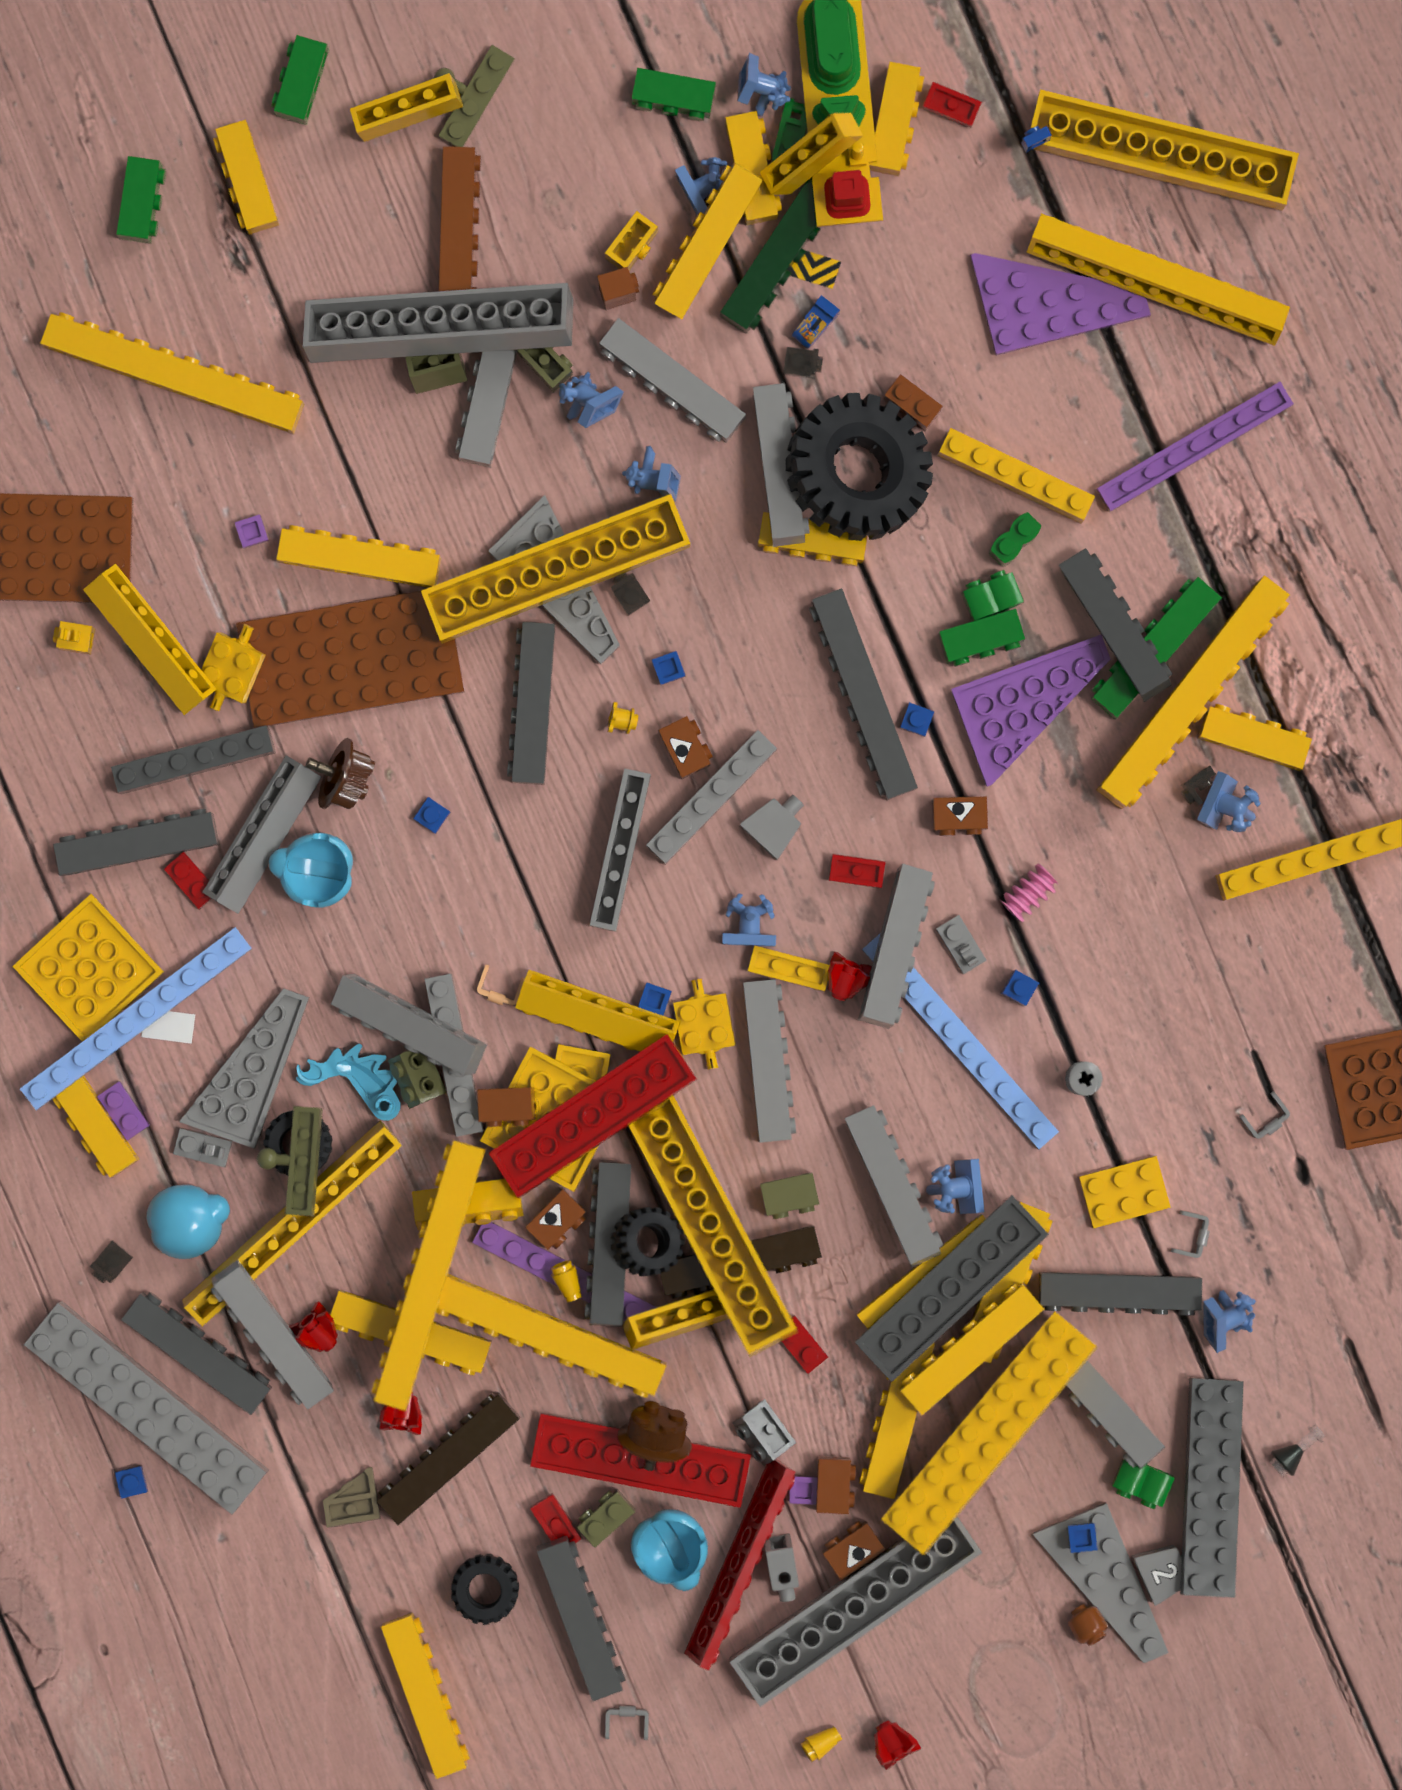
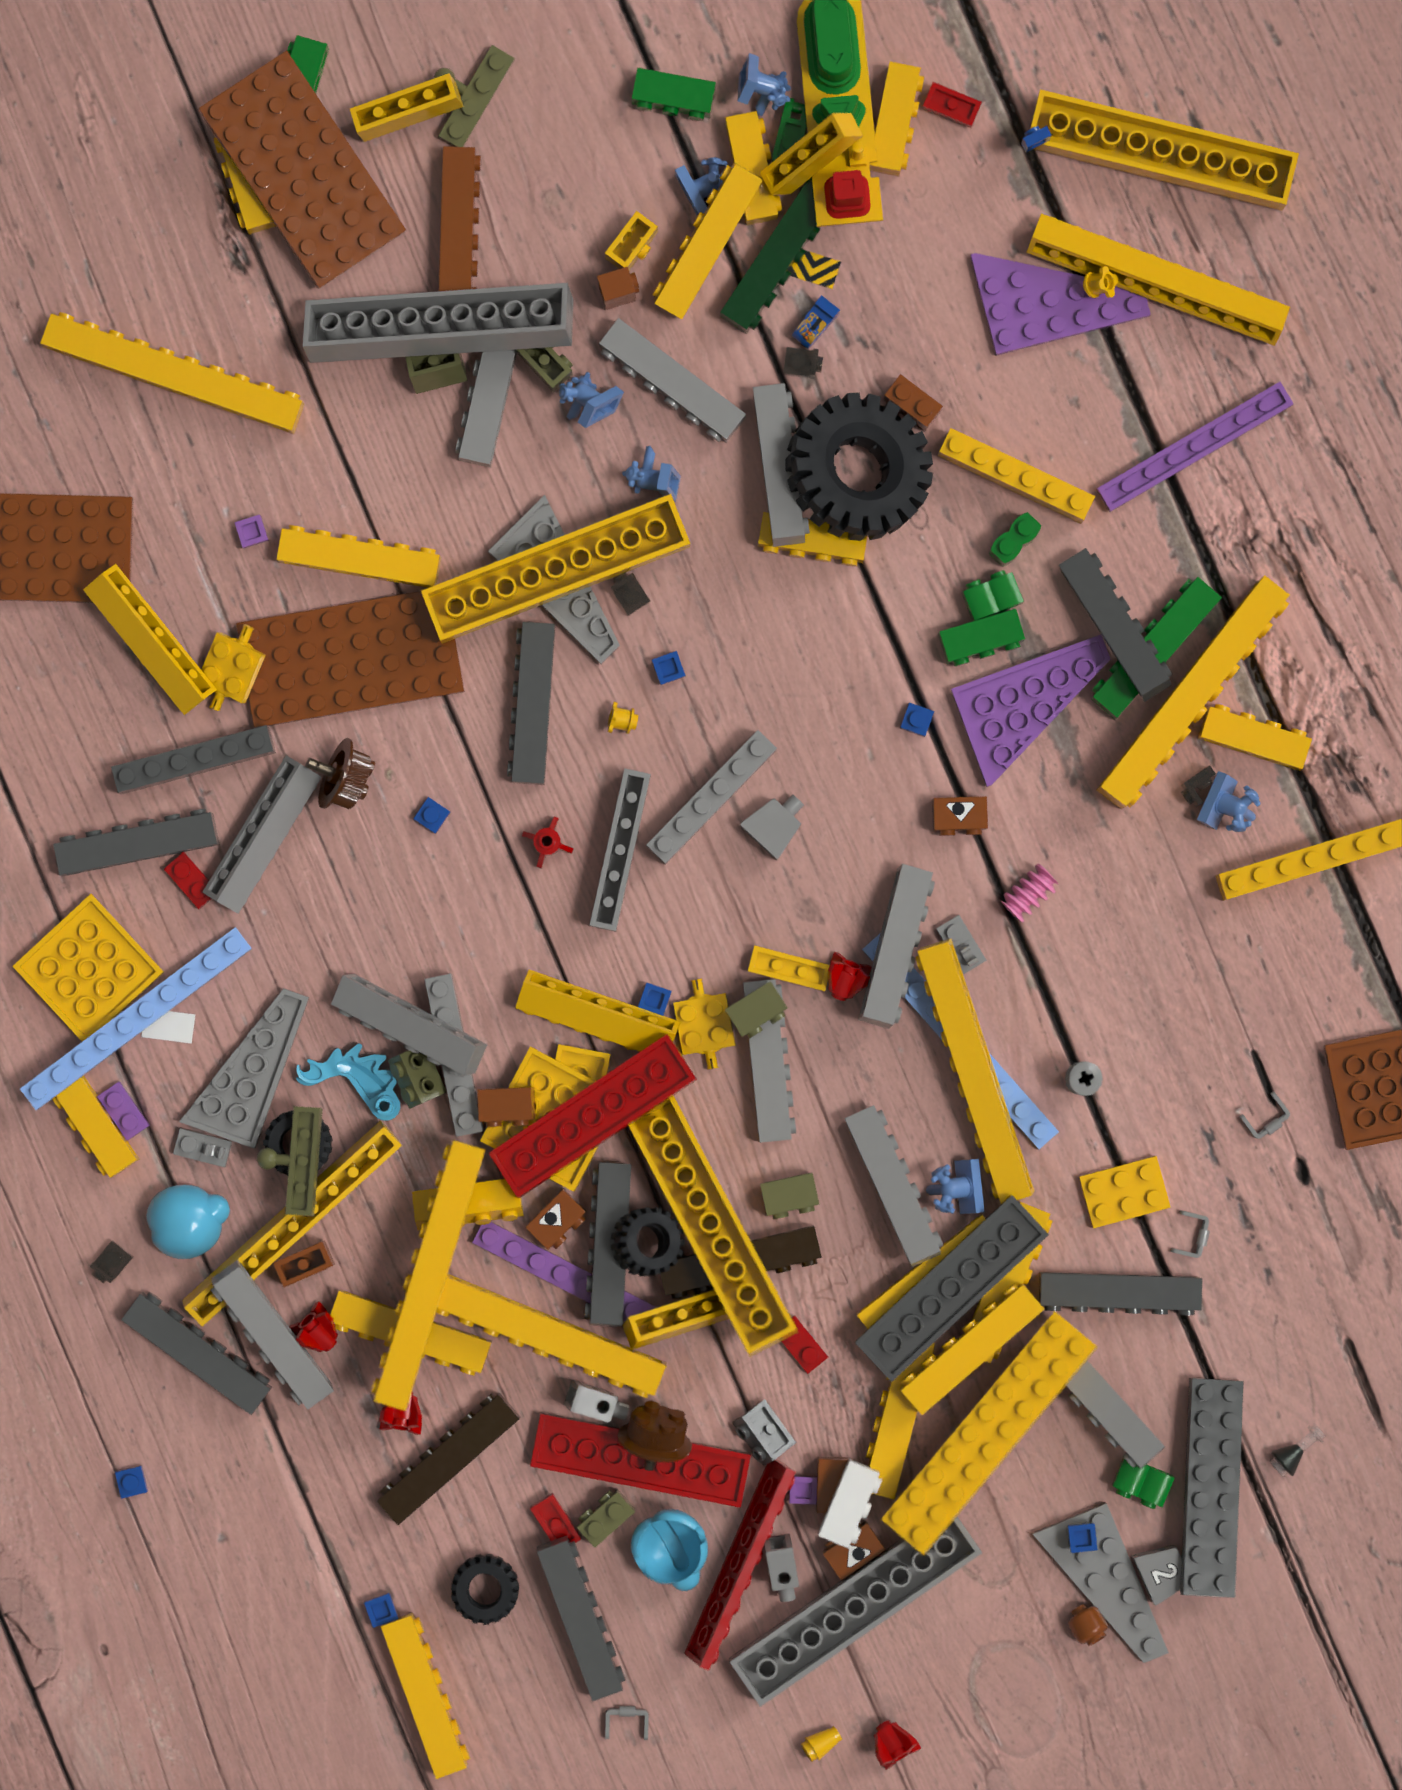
(74, 637): yellow brick -> none
(140, 200): green brick -> none
(146, 1407): light grey brick -> none
(302, 169): none -> dark orange plate
(304, 1263): none -> dark orange brick
(314, 869): medium azure piece -> none
(353, 1502): dark tan wing -> none
(381, 1610): none -> blue plate
(494, 996): light nougat piece -> none
(547, 850): none -> red brick
(566, 1279): yellow cone -> none
(584, 1399): none -> light grey torso
(685, 746): dark orange brick -> none
(749, 923): medium blue piece -> none
(757, 1009): none -> olive brick
(849, 1503): none -> white brick
(857, 871): red plate -> none
(864, 694): dark grey brick -> none
(975, 1071): none -> yellow brick
(1019, 988): blue brick -> none
(1100, 283): none -> yellow brick
(1220, 1321): medium blue piece -> none

